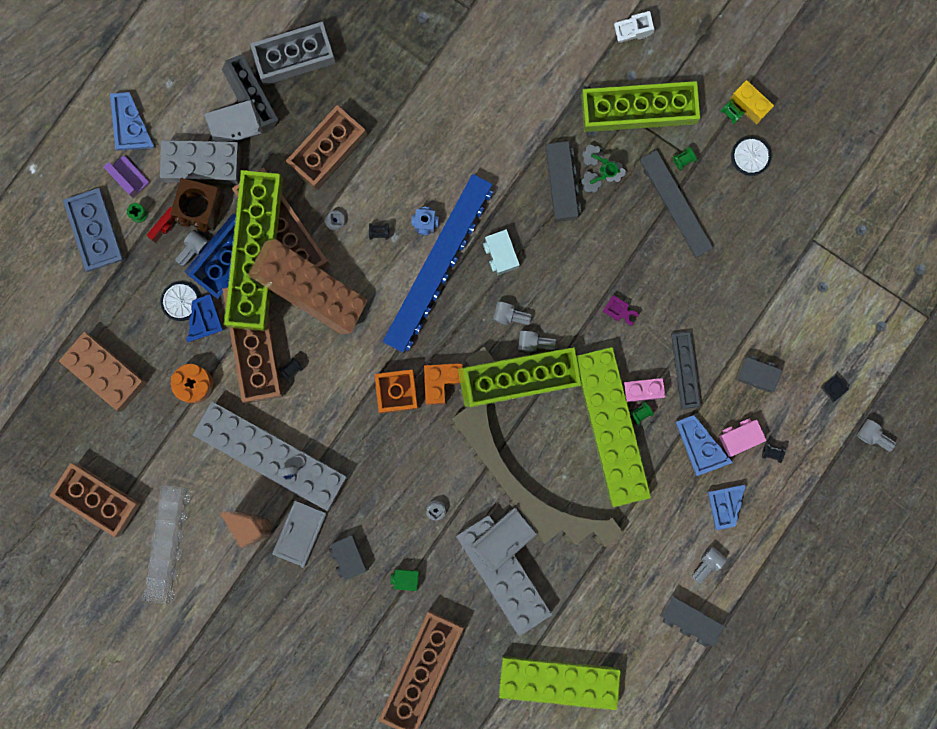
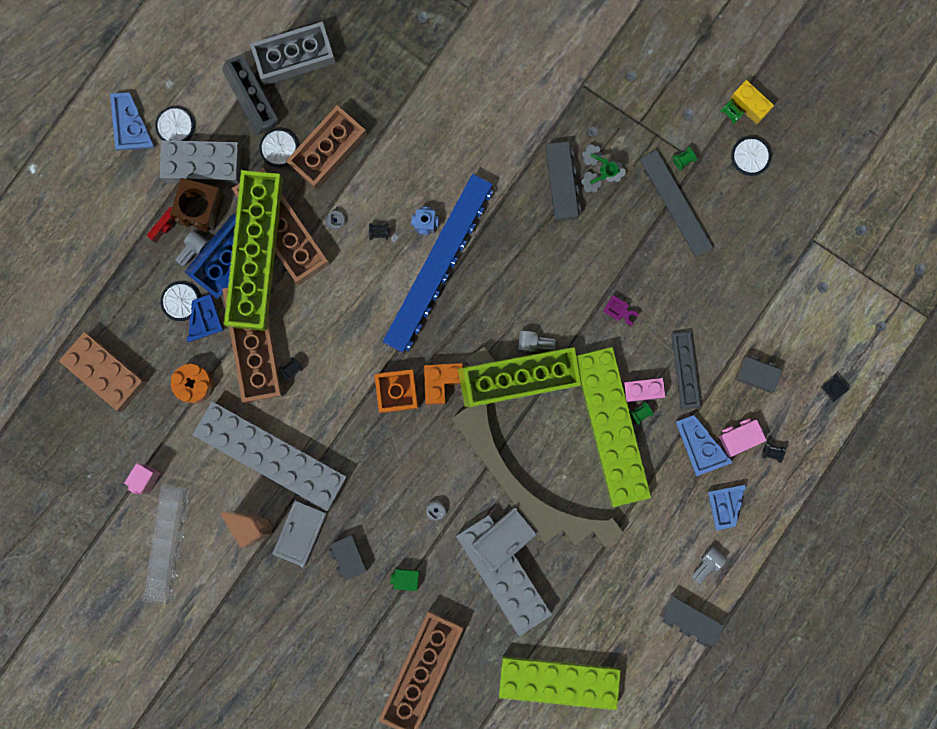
(93, 230): sand blue plate -> none
(95, 499): nougat brick -> none
(127, 176): medium lavender panel -> none
(131, 210): green bush -> none
(142, 479): none -> bright pink brick
(175, 124): none -> white wheel
(236, 119): light grey door -> none
(277, 147): none -> white wheel
(287, 472): light grey tile -> none
(307, 287): nougat brick -> none
(501, 252): light aqua brick -> none
(505, 314): light grey axle -> none
(637, 27): white brick -> none
(640, 106): lime brick -> none
(872, 433): light grey axle -> none

